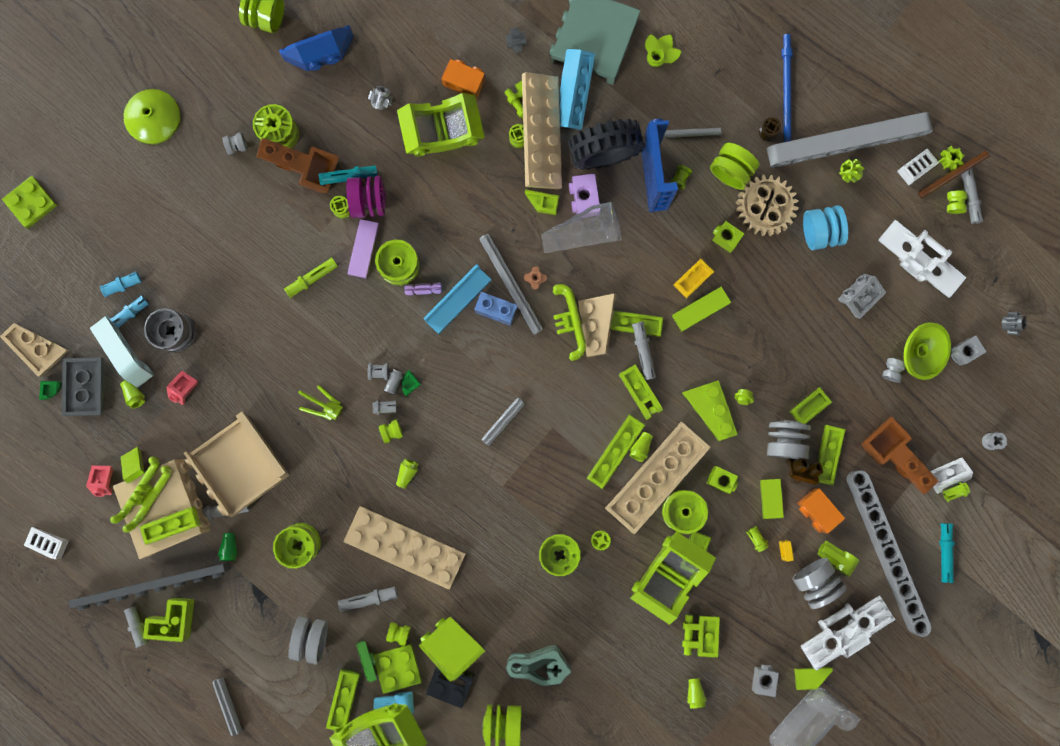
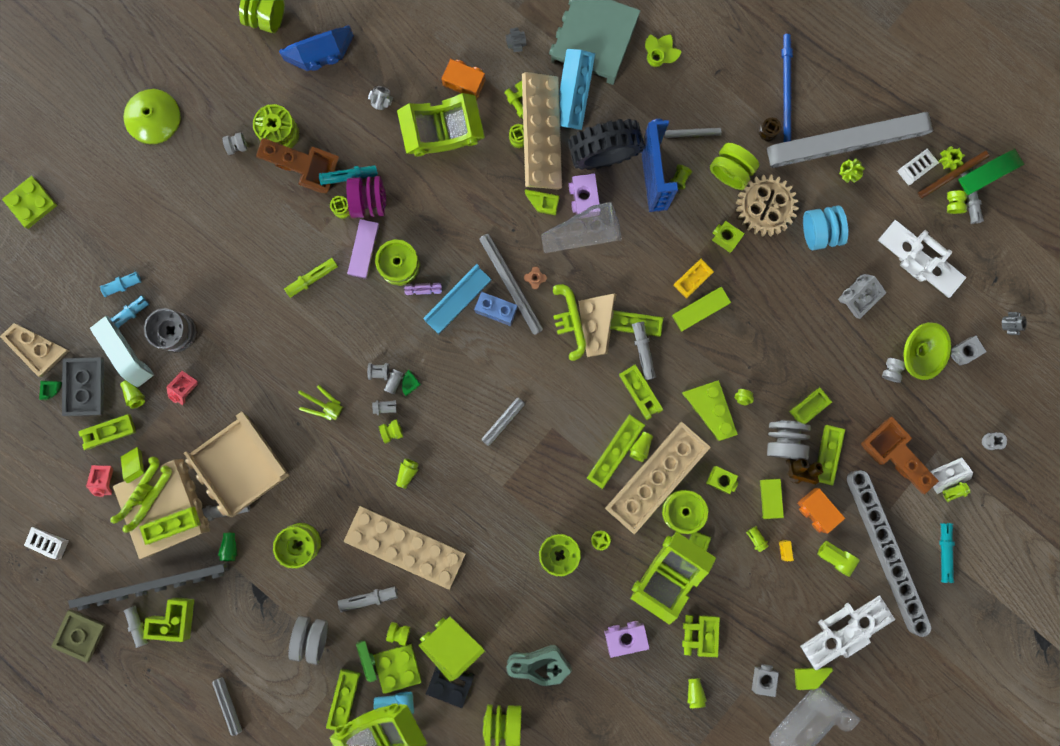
(78, 635): none -> olive plate
(107, 431): none -> lime plate
(637, 643): none -> lavender brick
(820, 586): light grey wheel -> none
(991, 171): none -> green slope

